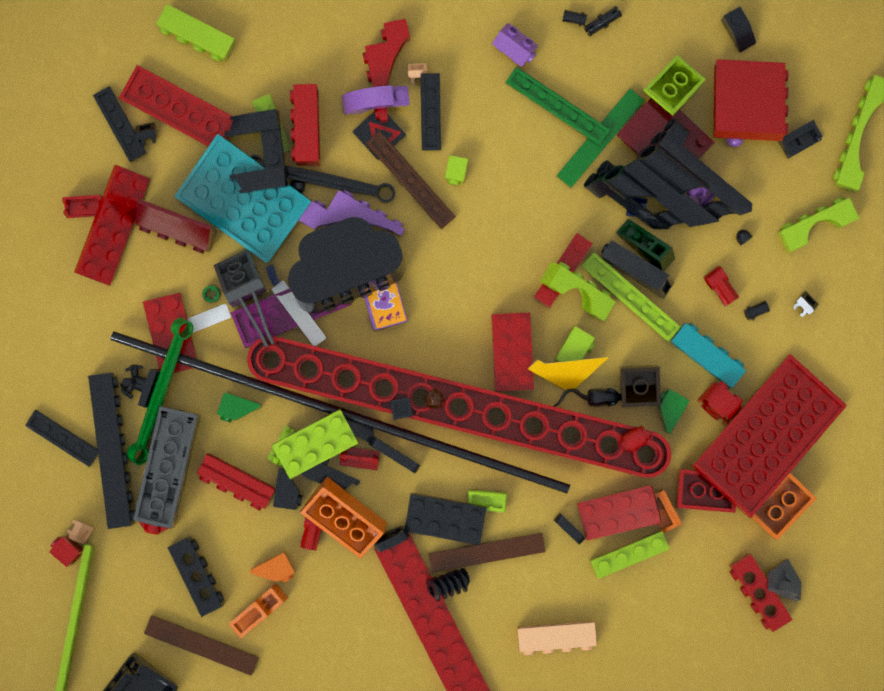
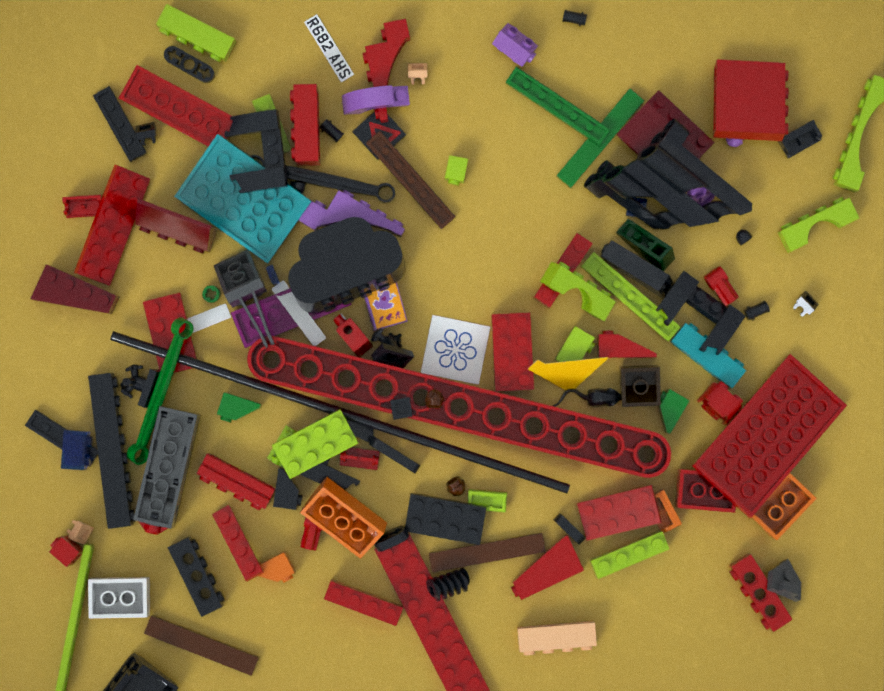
(66, 290): none -> dark red wedge
(76, 449): none -> clear blue brick
(119, 597): none -> white brick
(179, 53): none -> black beam
(238, 543): none -> red plate
(258, 611): orange slope -> none
(329, 48): none -> white sticker
(331, 130): none -> black pin
(356, 339): none -> red torso
(363, 602): none -> red brick
(388, 352): none -> black piece
(430, 111): black tile -> none
(455, 349): none -> white sticker
(456, 486): none -> reddish brown plate
(549, 569): none -> red slope
(602, 21): black pin -> none
(617, 346): none -> red slope
(635, 439): red brick -> none
(675, 85): lime slope -> none
(725, 319): none -> black wedge
(739, 29): black slope -> none

